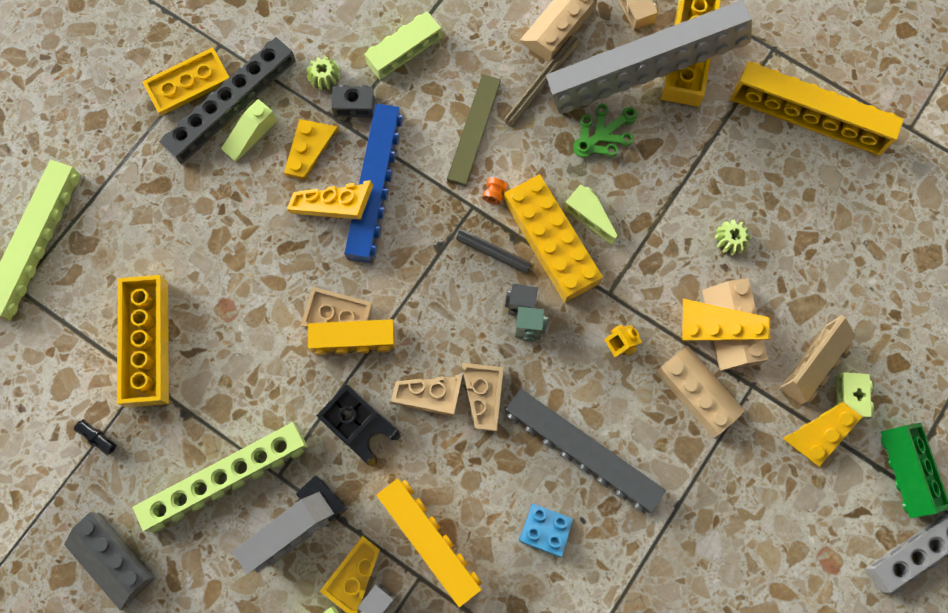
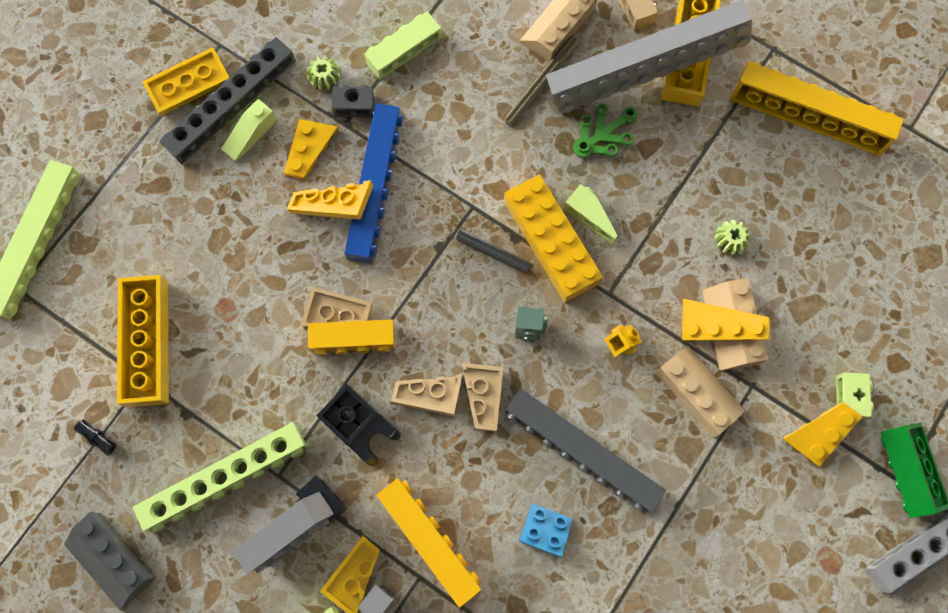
(473, 130): olive tile -> none
(494, 191): orange wheel -> none
(520, 297): dark grey brick -> none
(819, 360): tan slope -> none

